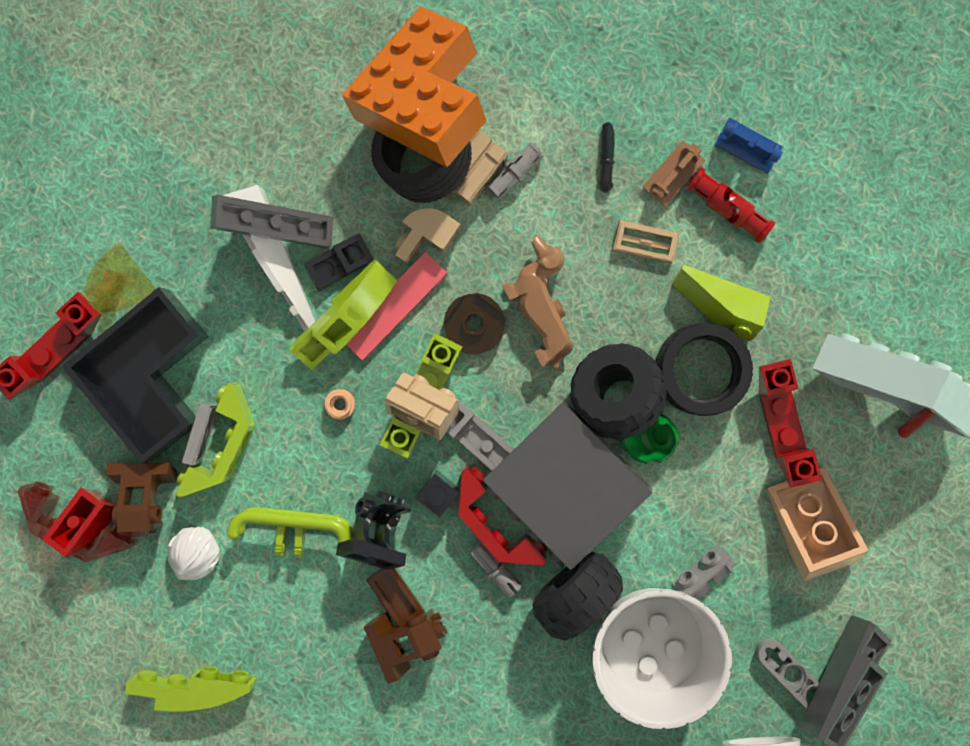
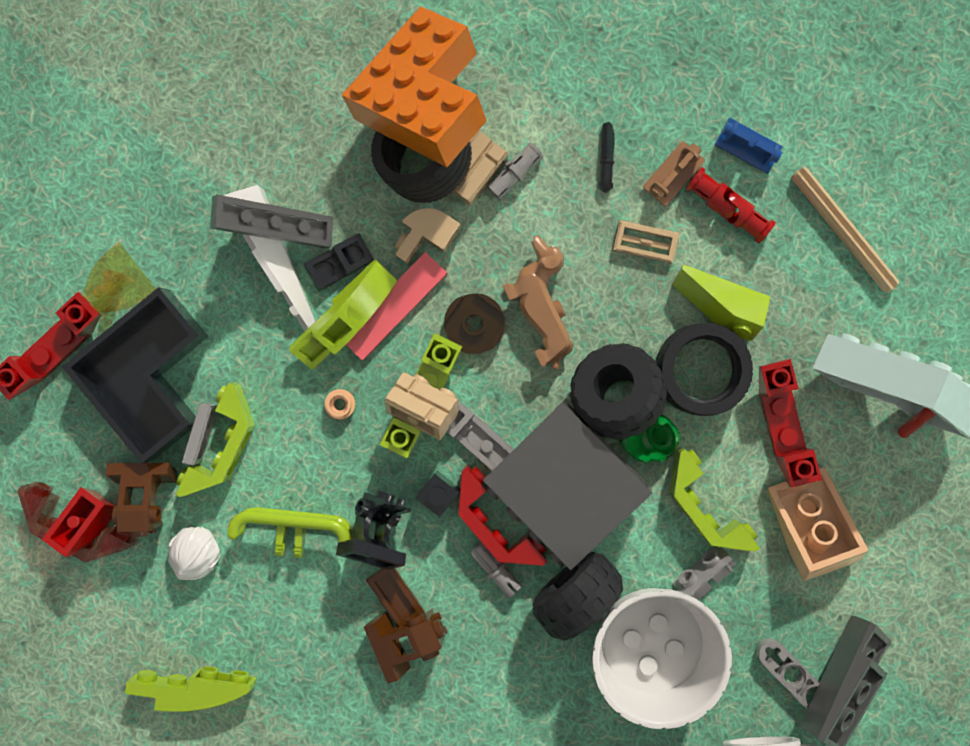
(731, 536): none -> lime slope
(845, 229): none -> tan axle

